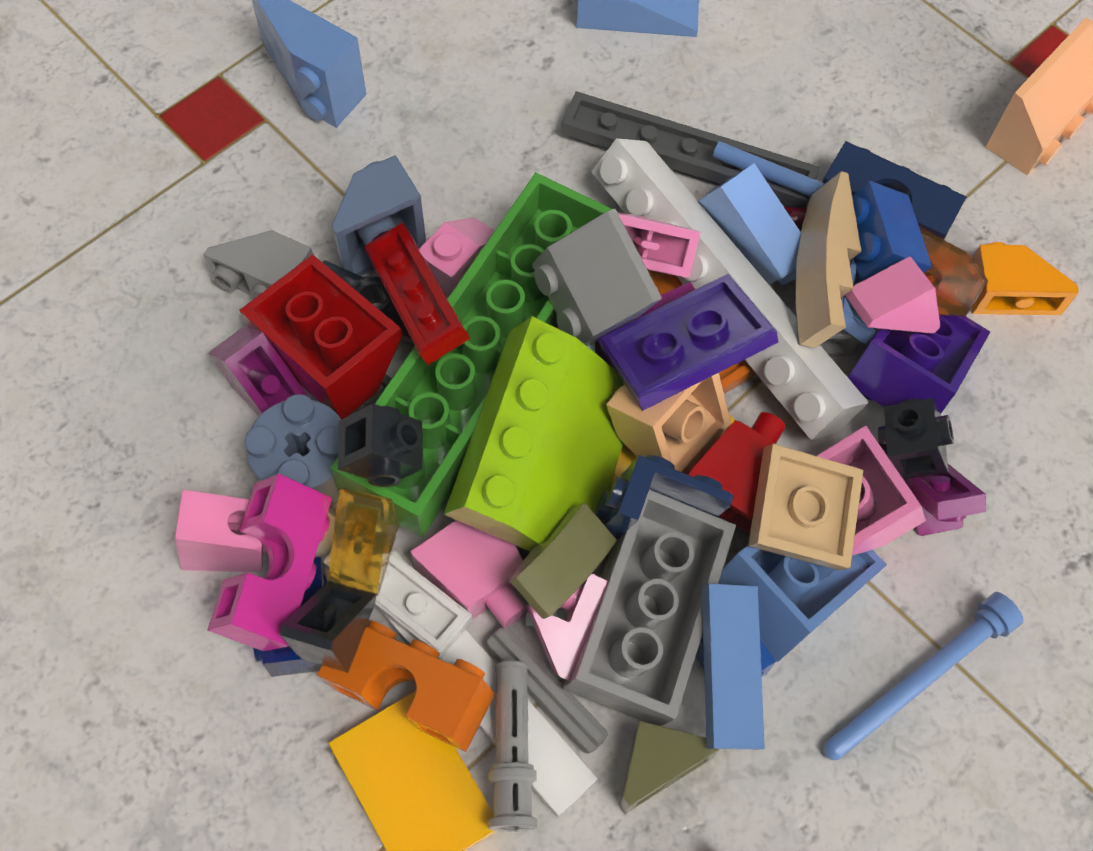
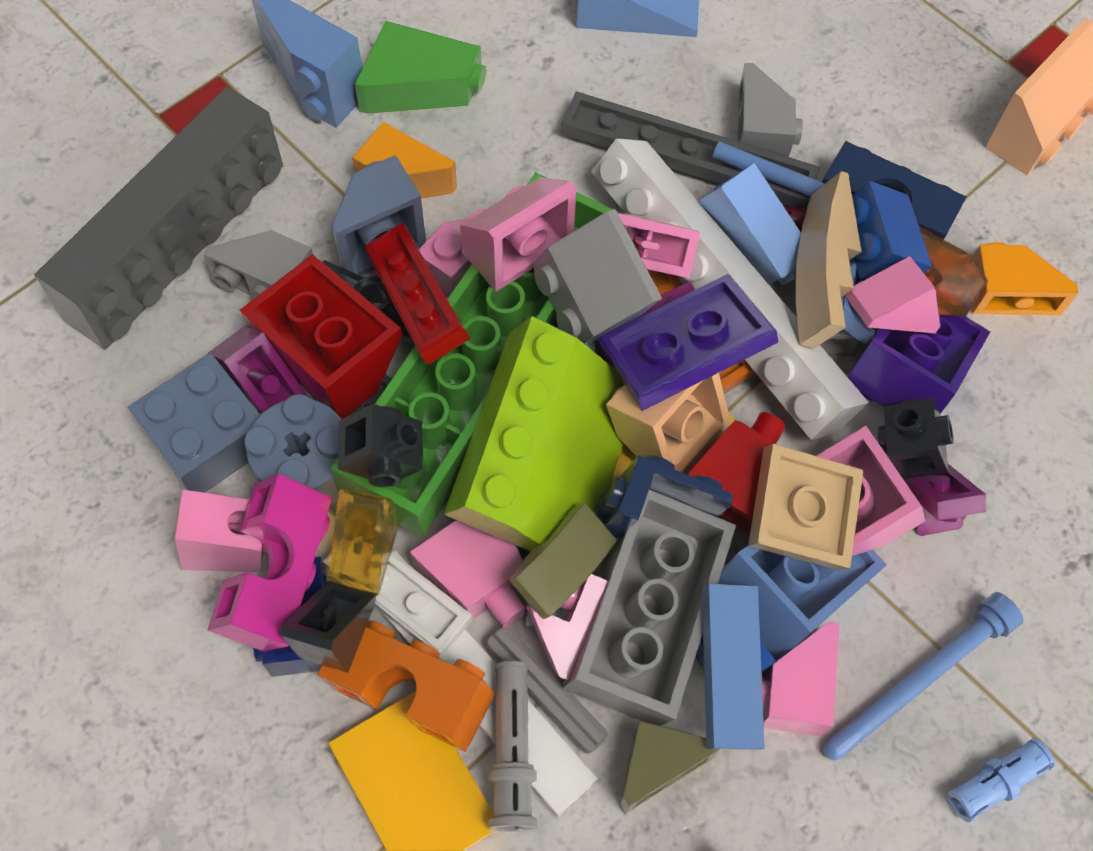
(162, 218): none -> dark grey brick
(198, 424): none -> sand blue brick
(418, 71): none -> bright green slope
(428, 169): none -> light orange slope
(518, 229): none -> bright pink slope
(766, 113): none -> light grey slope
(802, 686): none -> bright pink slope
(1001, 779): none -> light blue pin

